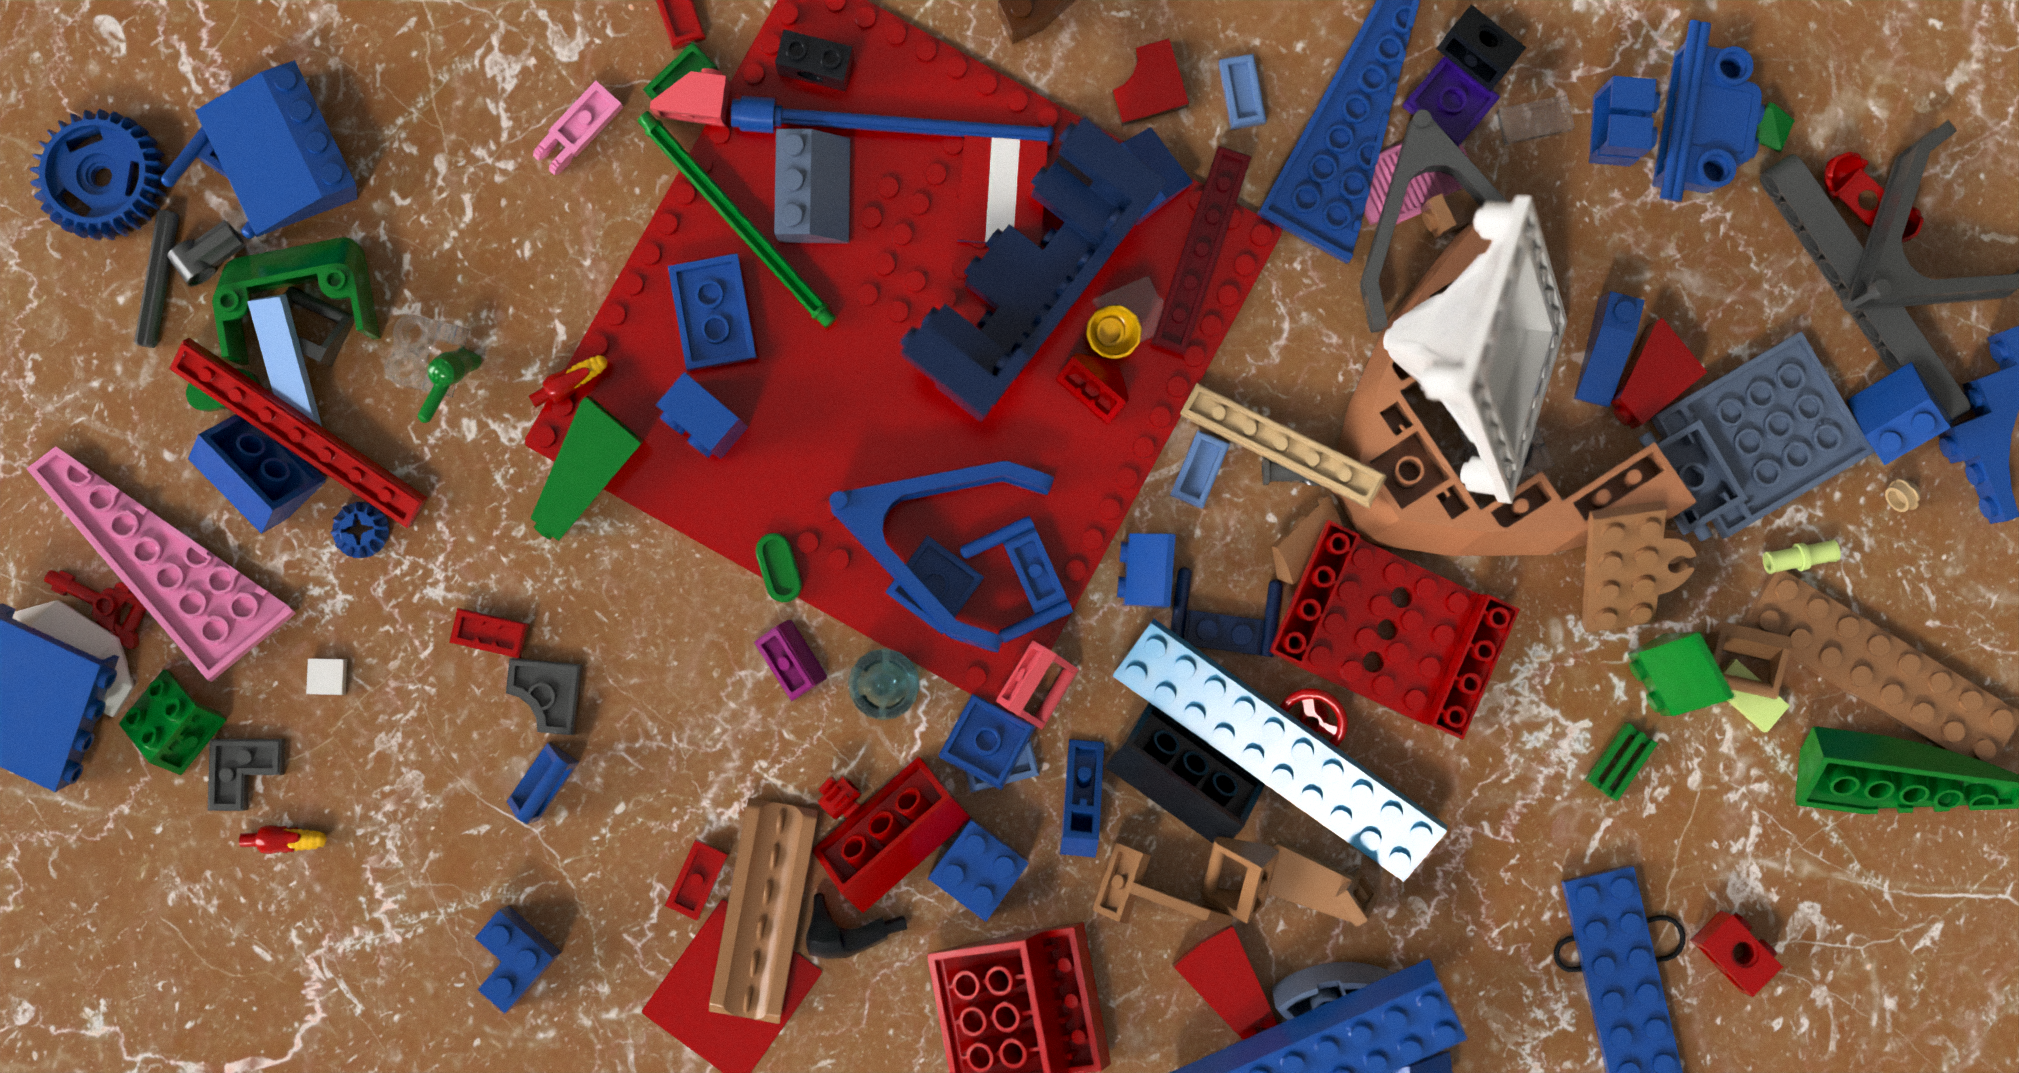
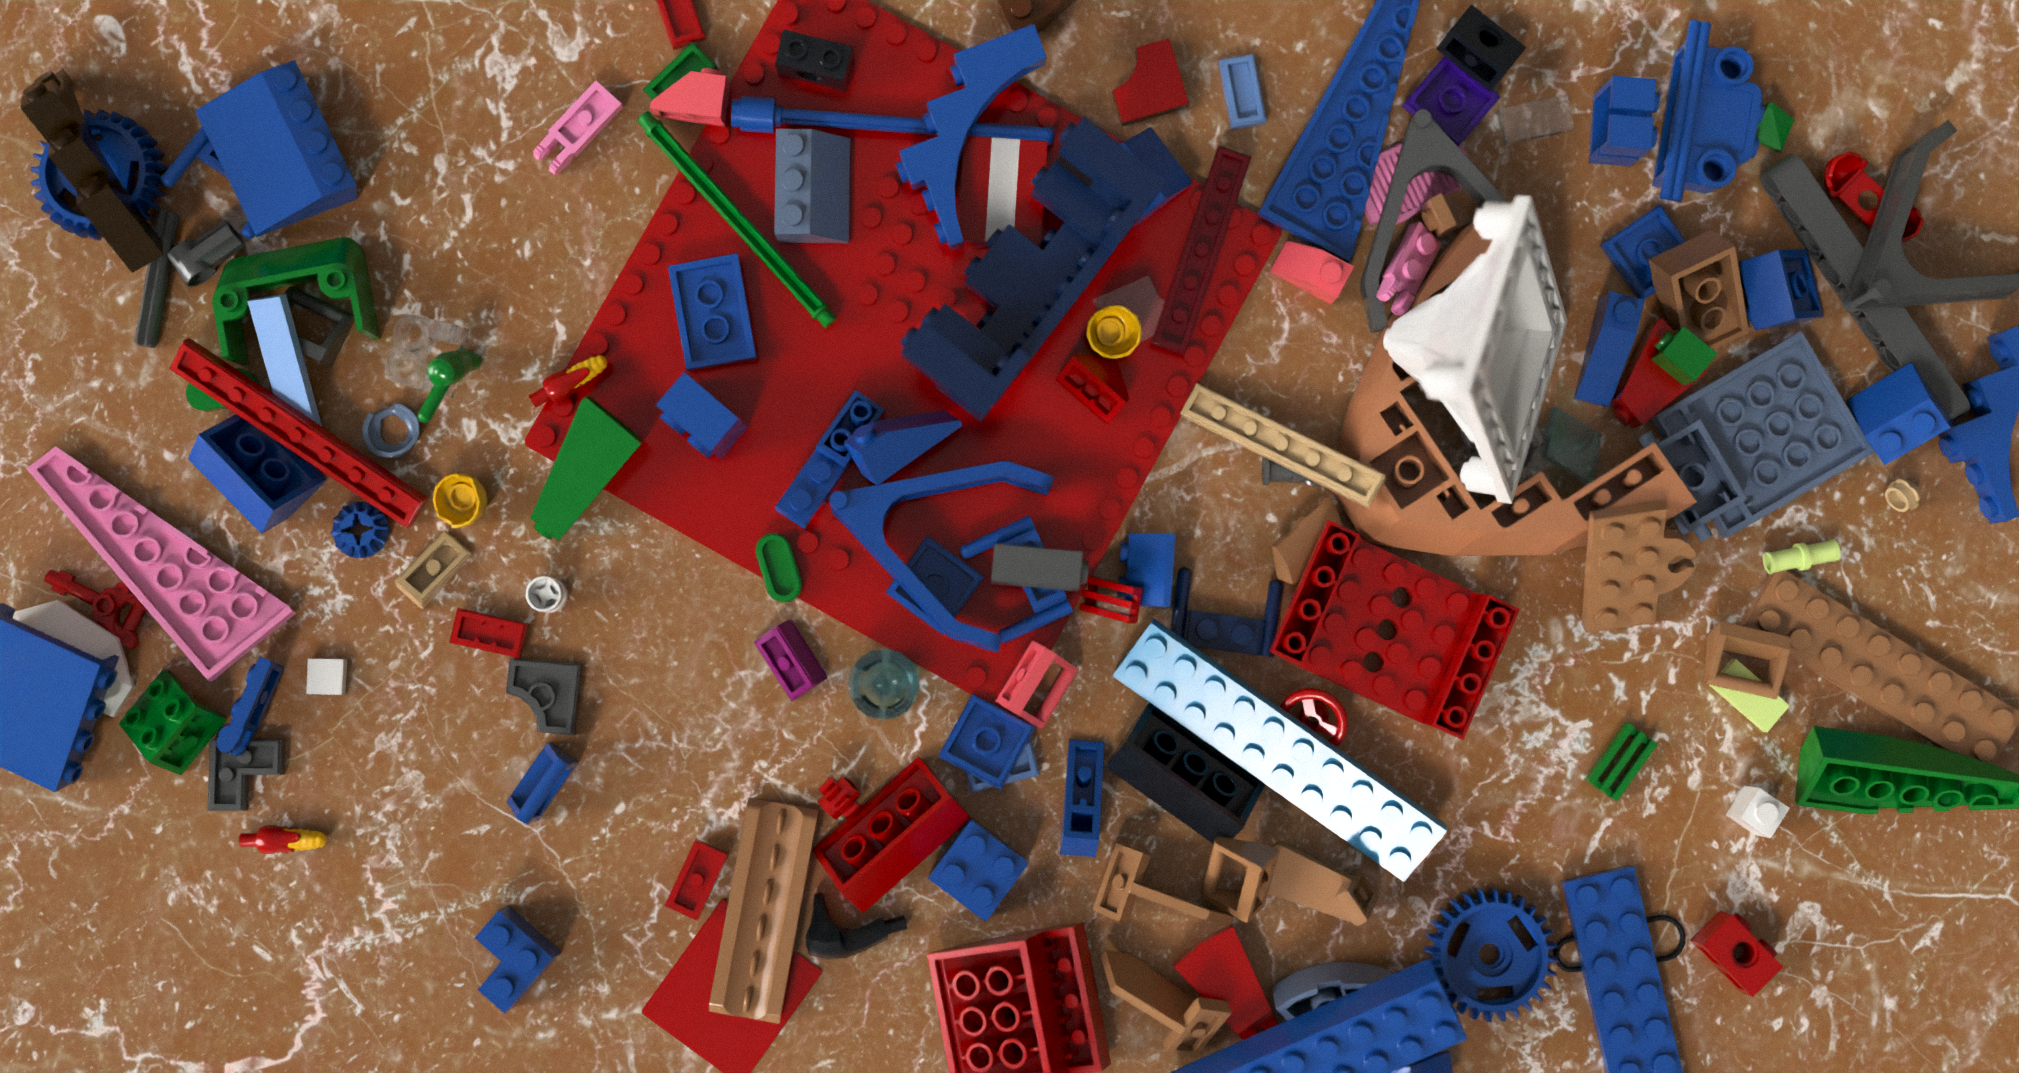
(72, 148): none -> dark brown arch
(250, 708): none -> blue hinge
(373, 426): none -> sand blue piece
(432, 569): none -> tan slope
(459, 499): none -> yellow hair
(540, 592): none -> white wheel
(828, 462): none -> blue slope
(893, 443): none -> blue slope
(984, 73): none -> blue arch
(1038, 567): none -> dark grey window
(1092, 595): none -> red tile
(1191, 1020): none -> medium nougat piece
(1199, 469): medium blue tile -> none
(1312, 270): none -> coral slope
(1408, 267): none -> bright pink hinge
(1514, 964): none -> blue gear
(1571, 446): none -> clear light blue piece
(1638, 243): none -> blue tile
(1679, 674): green slope -> none
(1682, 355): none -> green brick
(1702, 289): none -> medium nougat slope
(1757, 811): none -> white brick
(1780, 289): none -> blue slope

